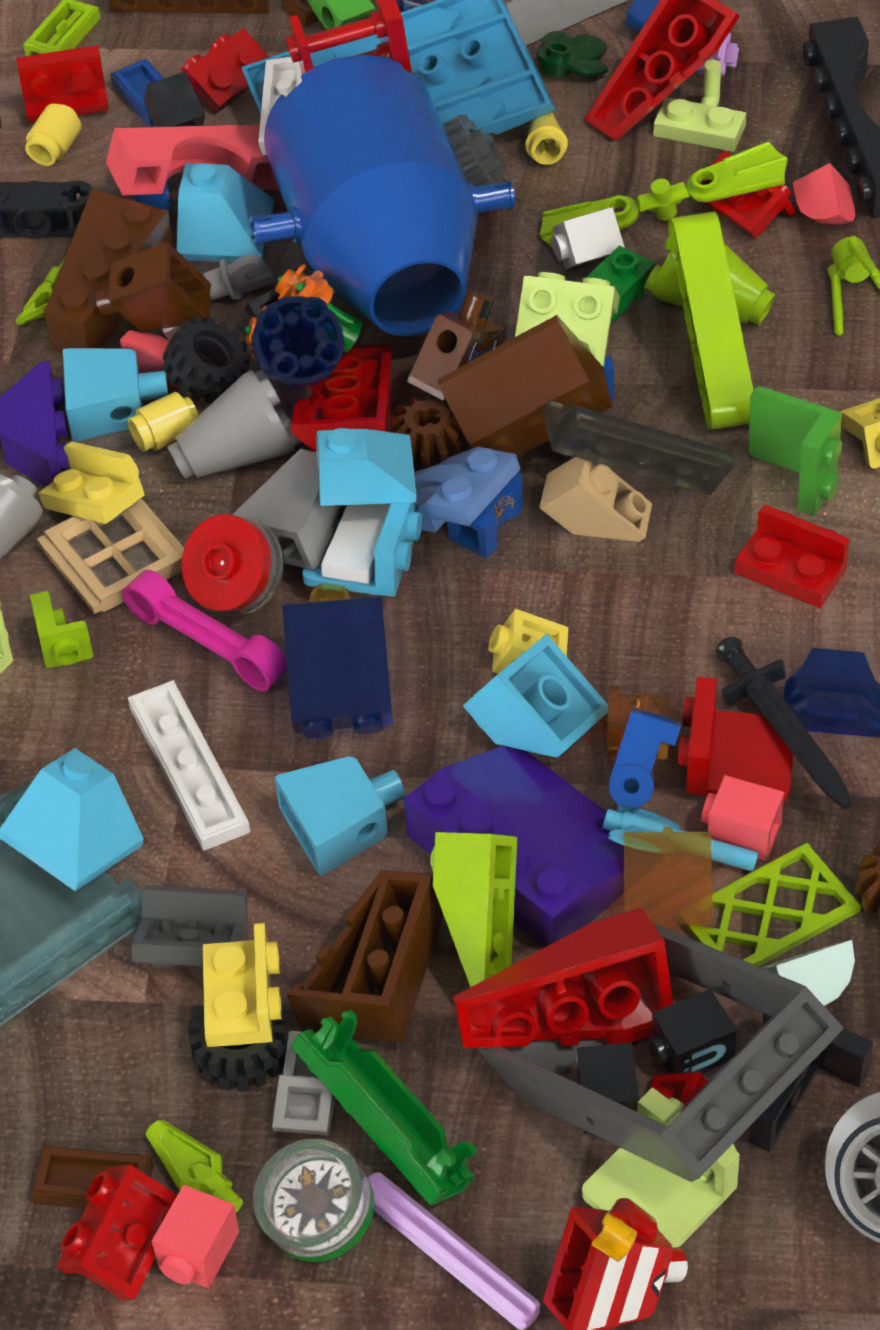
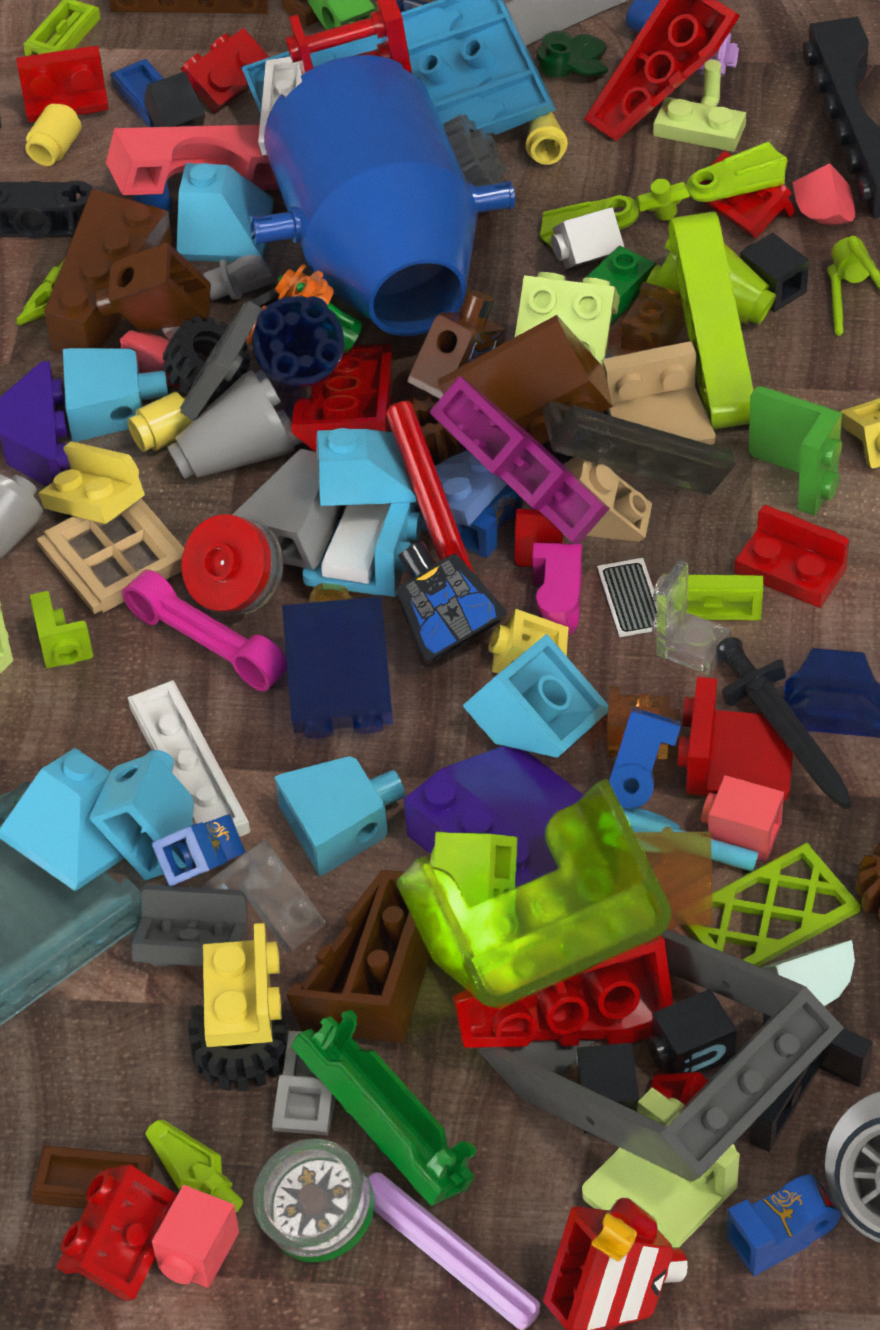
(143, 805): none -> medium azure torso
(202, 846): none -> blue leg
(222, 360): none -> dark grey plate
(272, 894): none -> clear bracket
(425, 481): none -> red axle
(444, 603): none -> torso
(519, 460): none -> magenta slope
(530, 529): none -> red slope
(553, 926): none -> clear neon green windscreen
(559, 574): none -> dark pink leg
(629, 596): none -> sticker
(652, 319): none -> clear orange brick
(659, 391): none -> tan bracket
(680, 634): none -> clear bracket
(725, 597): none -> lime tile
(779, 267): none -> black brick
(781, 1223): none -> blue leg

